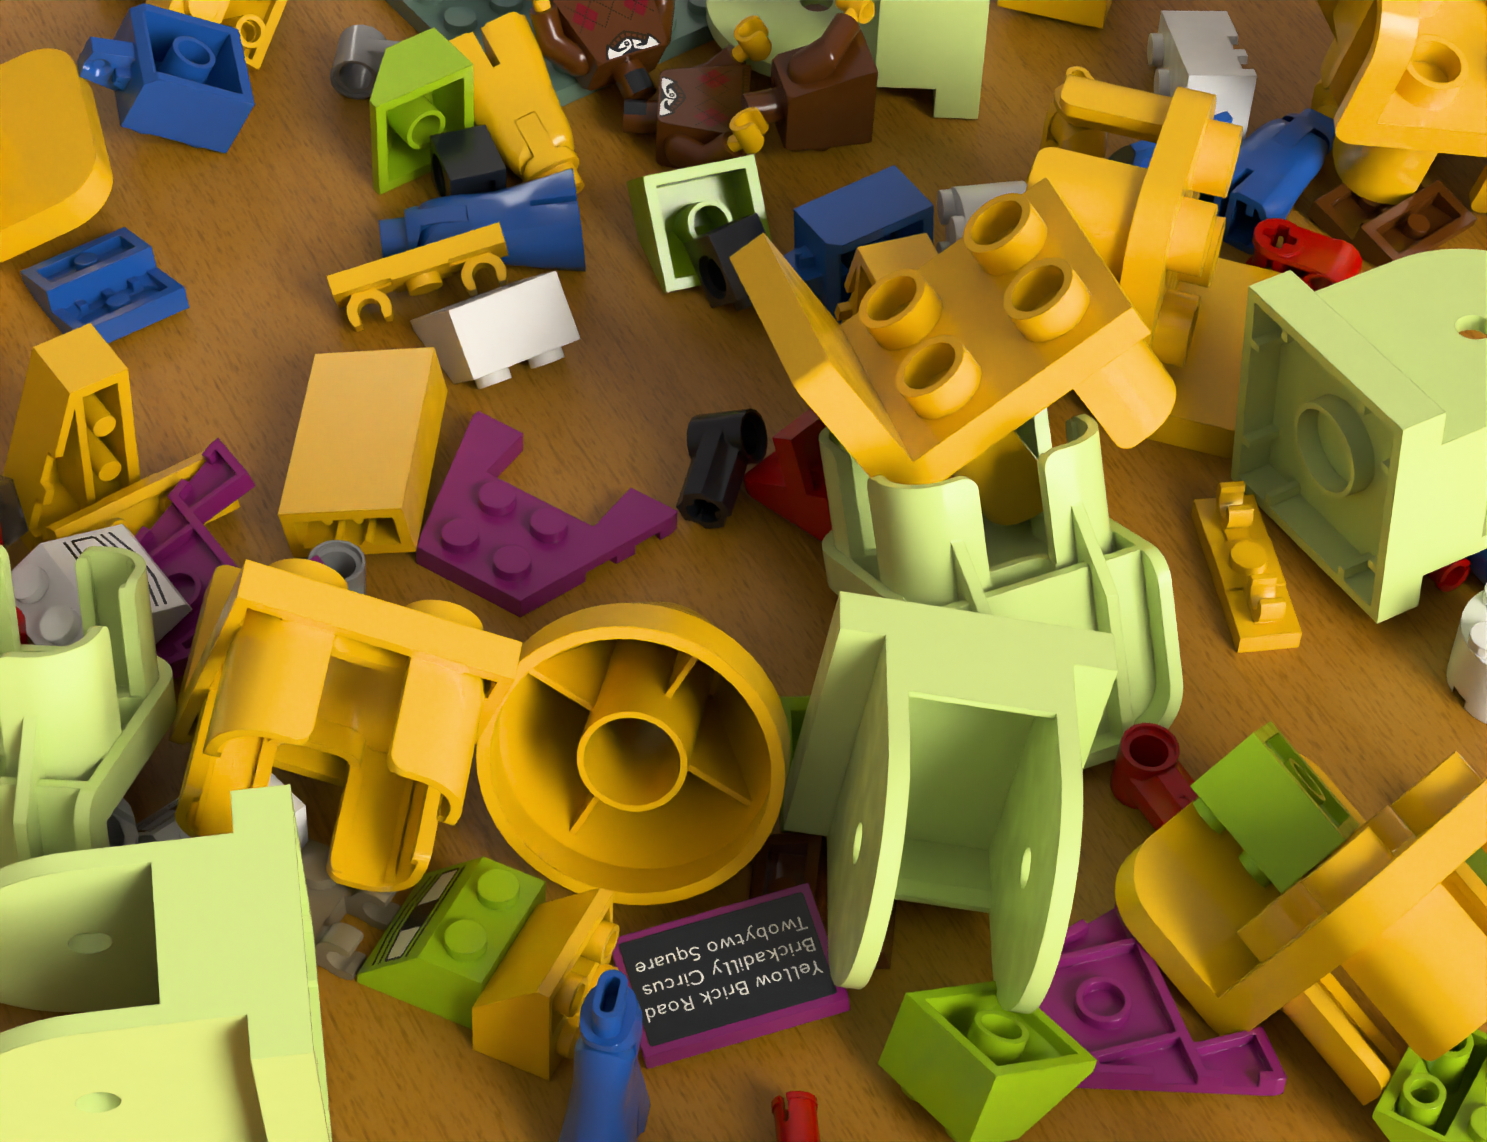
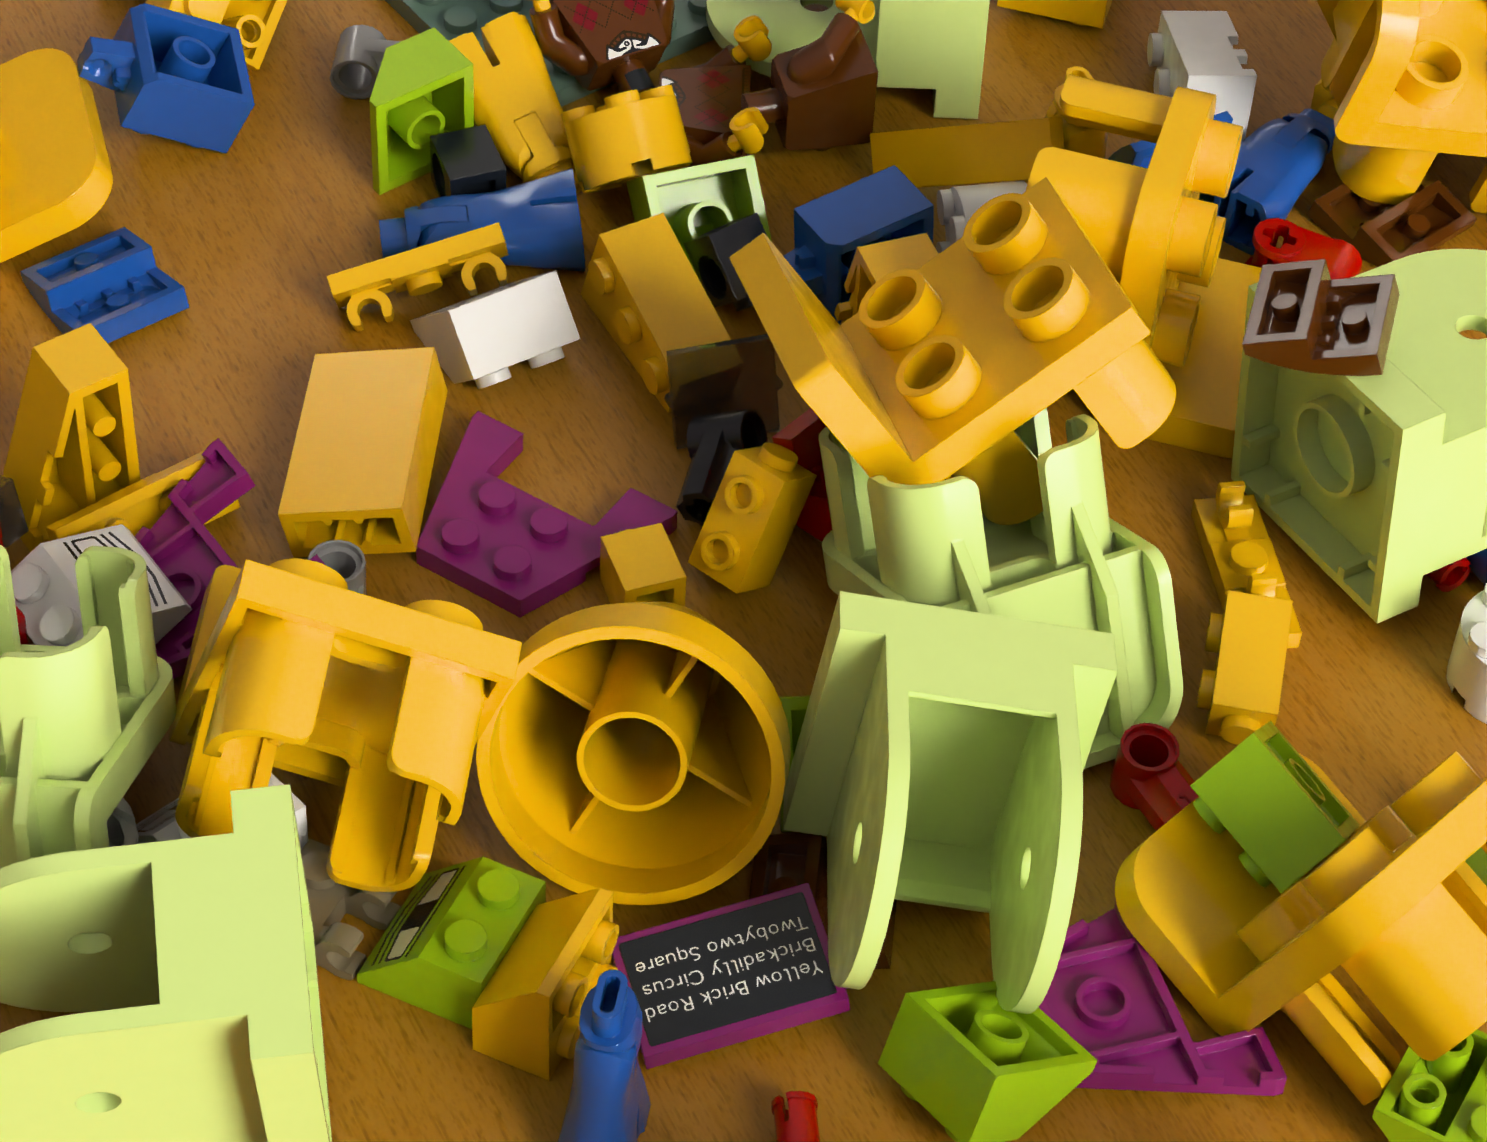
(626, 138): none -> yellow brick
(641, 567): none -> yellow brick
(649, 298): none -> yellow wedge
(723, 379): none -> clear smoke piece
(752, 517): none -> yellow brick
(966, 151): none -> yellow tile
(1248, 666): none -> yellow brick
(1321, 323): none -> reddish brown slope

